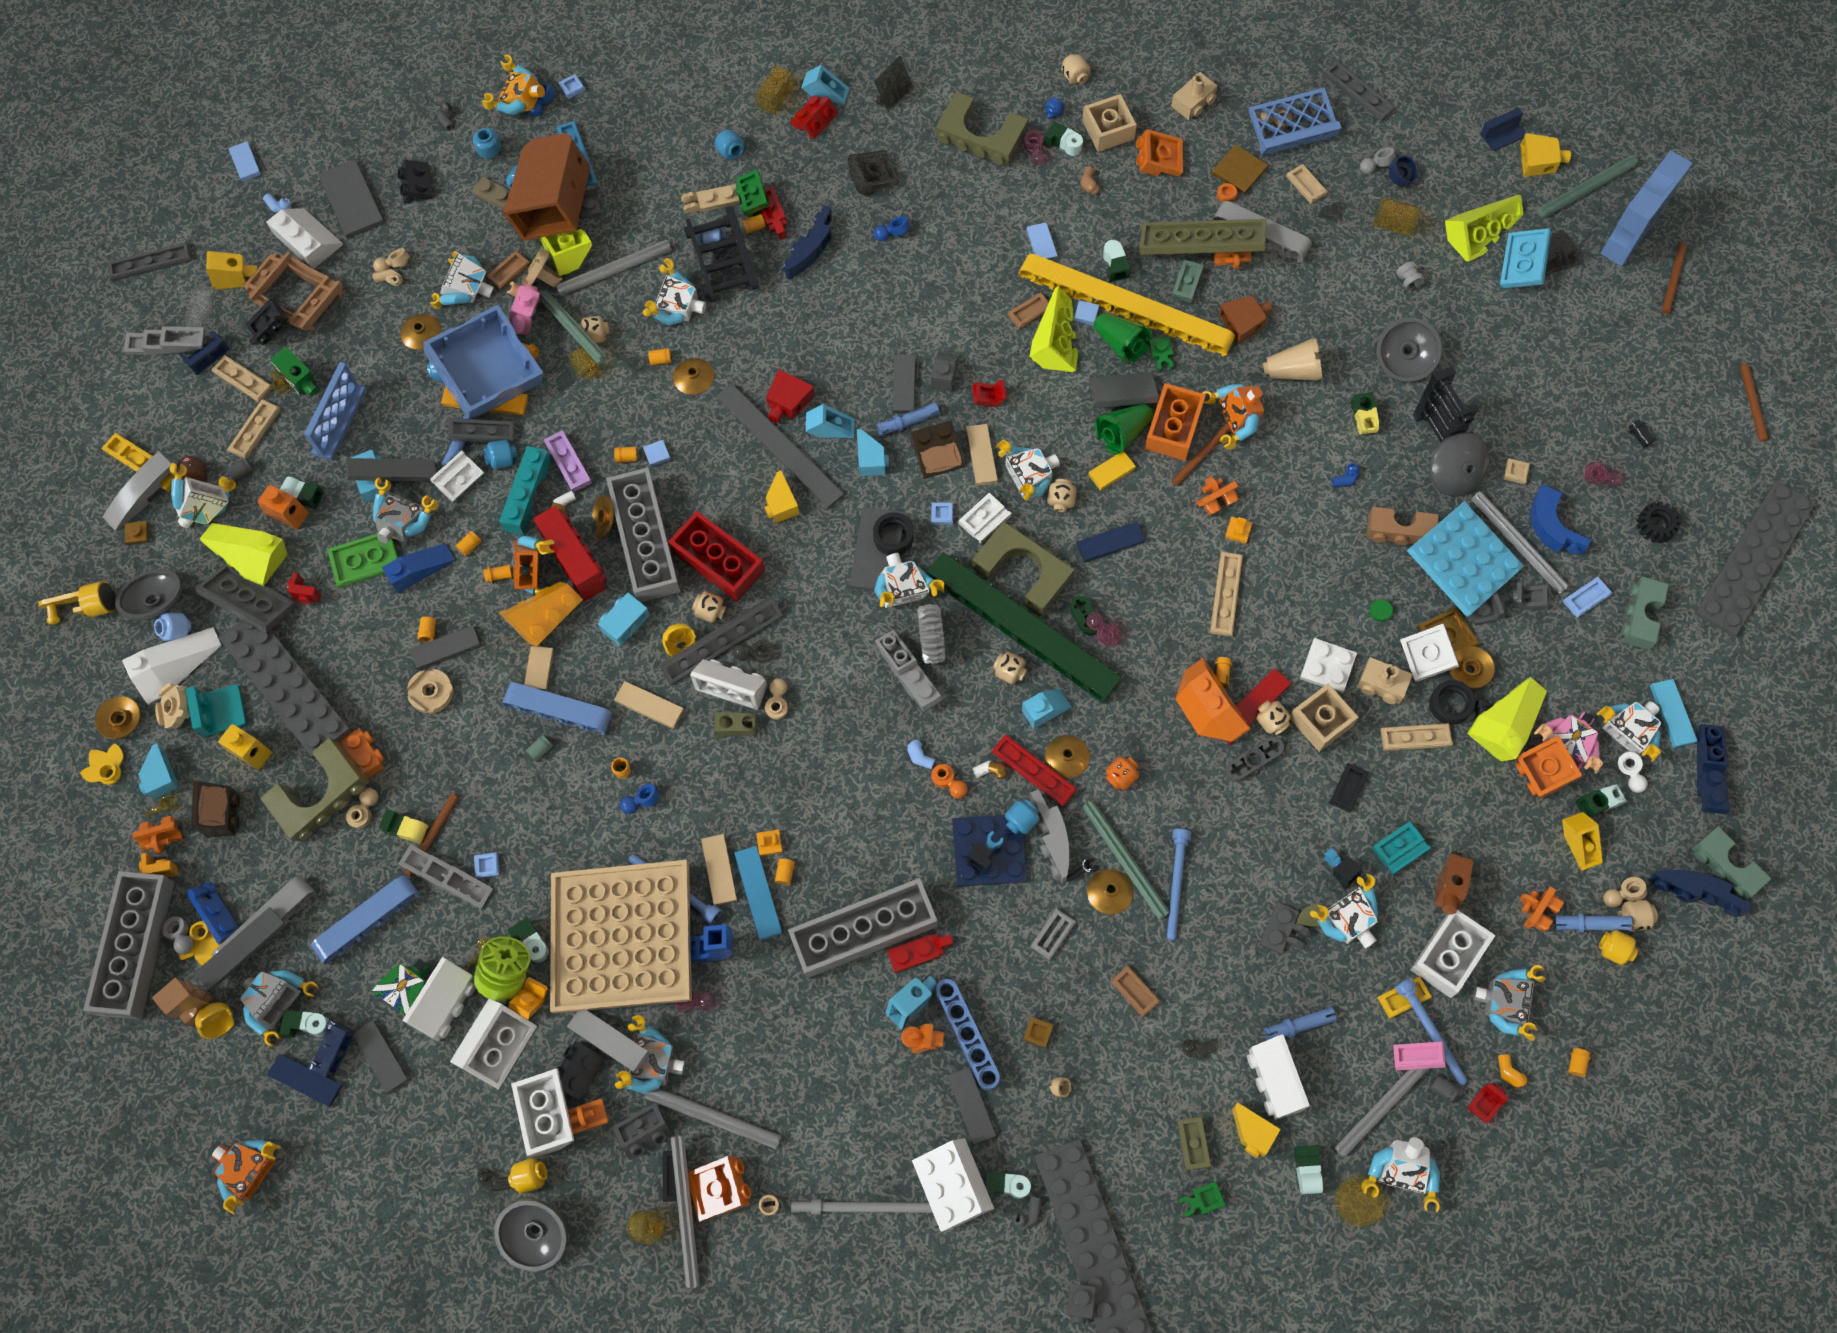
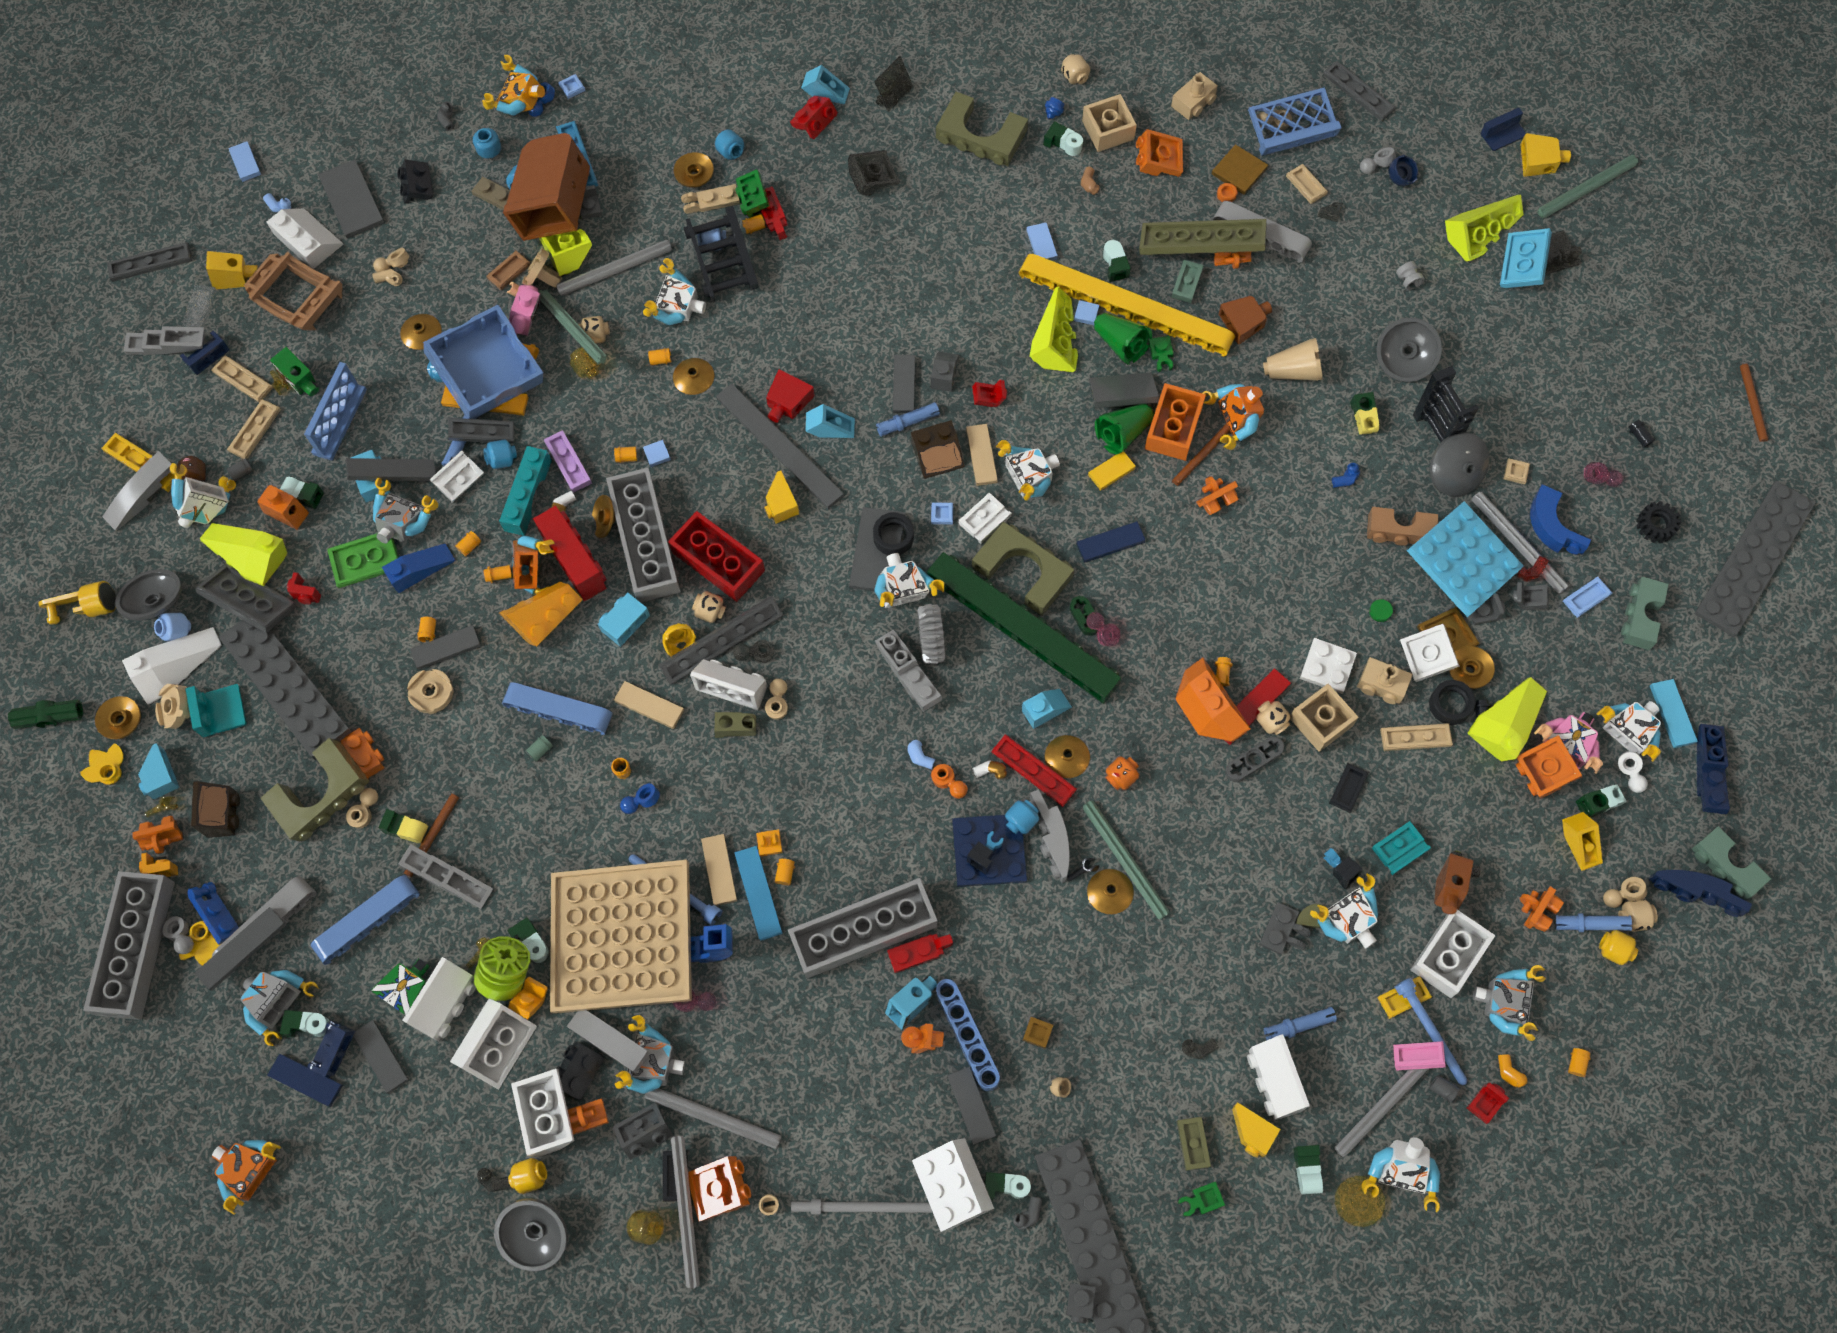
(45, 713): none -> dark green piece
(136, 533): pearl gold plate -> none
(182, 1000): medium nougat arch -> none
(214, 1020): yellow hair -> none
(241, 744): yellow torso -> none
(266, 322): black bracket -> none
(462, 282): torso -> none
(486, 865): light blue tile -> none
(539, 667): tan tile -> none
(693, 163): none -> pearl gold dish
(774, 89): clear yellow brick -> none
(809, 248): dark blue slope -> none
(870, 455): medium azure slope -> none
(897, 227): blue plate -> none
(1010, 667): tan head -> none
(1028, 311): medium nougat tile -> none
(1038, 155): clear pink plate -> none
(1041, 950): light grey tile -> none
(1062, 495): tan head -> none
(1135, 991): medium nougat tile -> none
(1181, 838): medium blue piece -> none
(1226, 594): tan tile -> none
(1238, 529): light orange tile -> none
(1397, 216): clear yellow brick -> none
(1533, 572): none -> clear red arm
(1646, 207): medium blue tile -> none
(1674, 278): dark orange bar -> none

